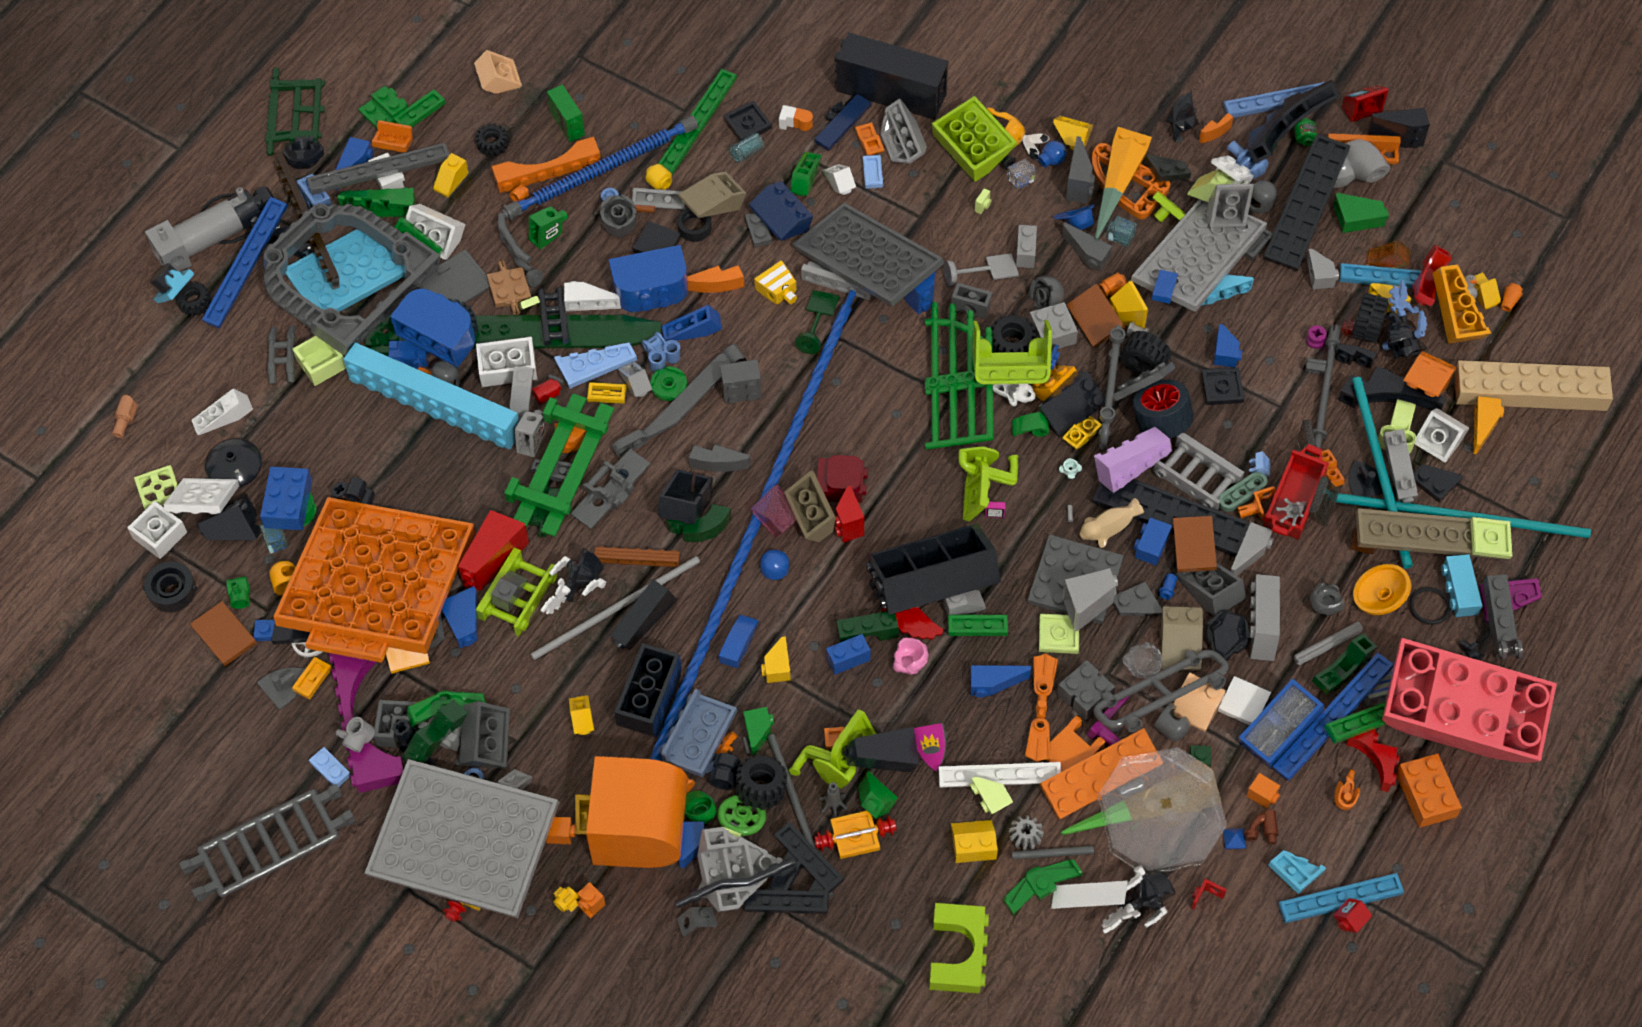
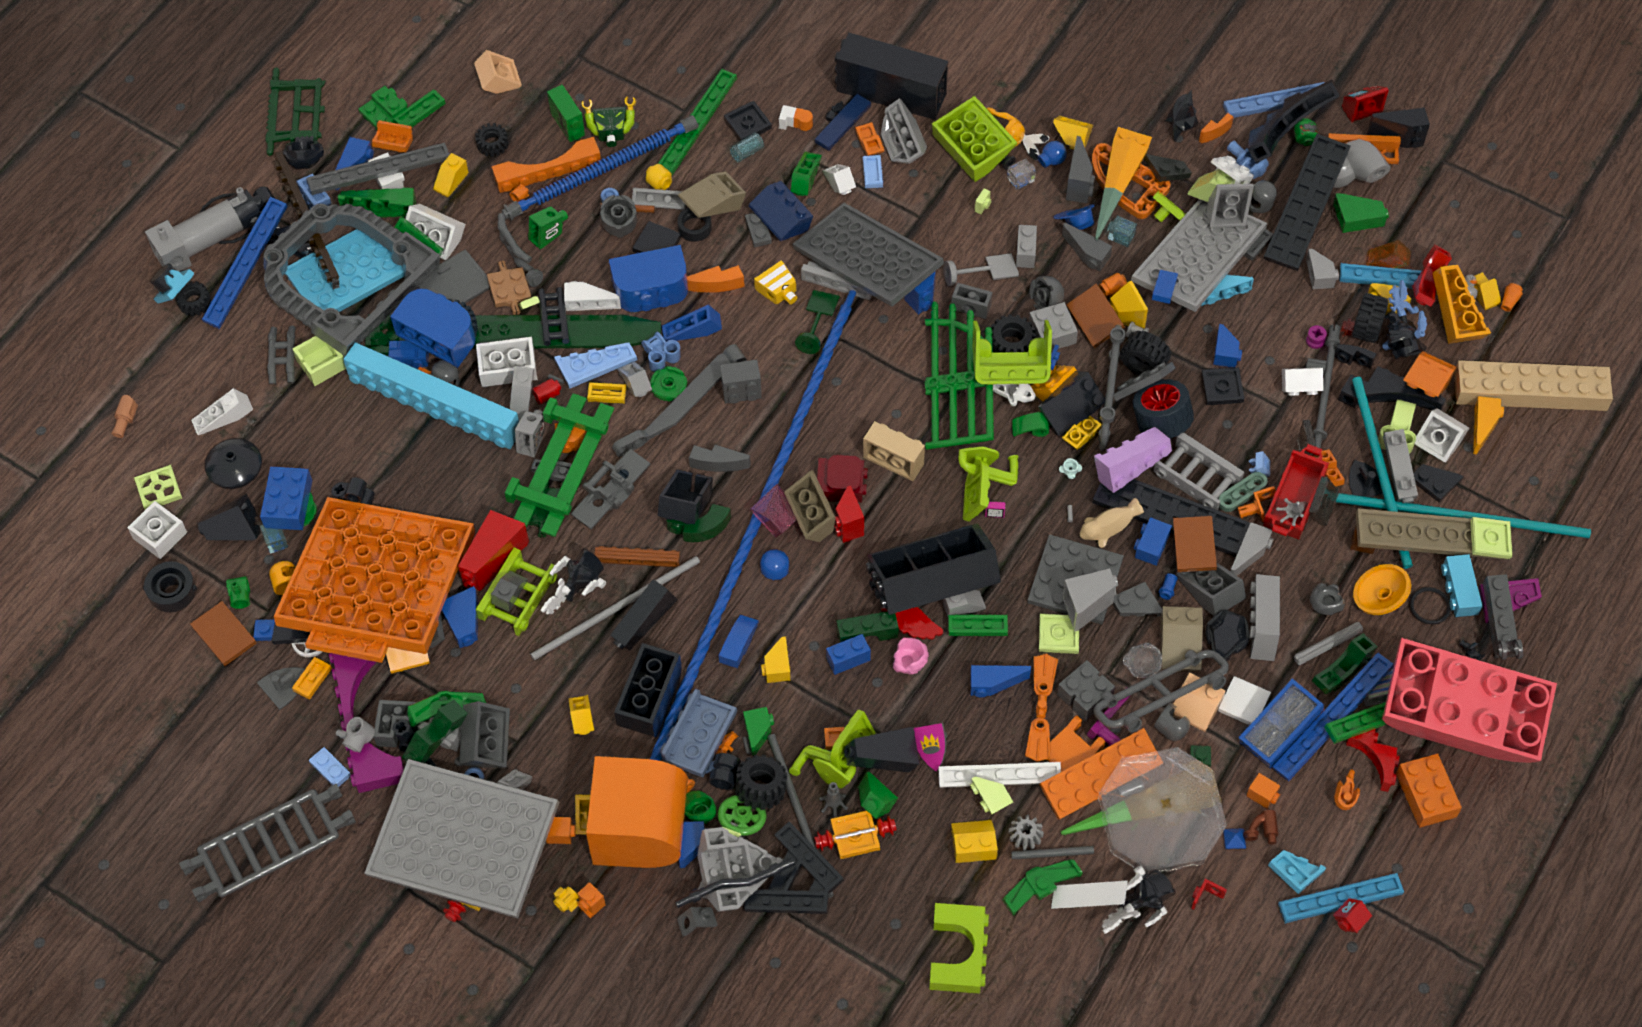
(201, 495): white plate -> none
(610, 123): none -> torso
(893, 451): none -> tan brick
(1302, 380): none -> white brick

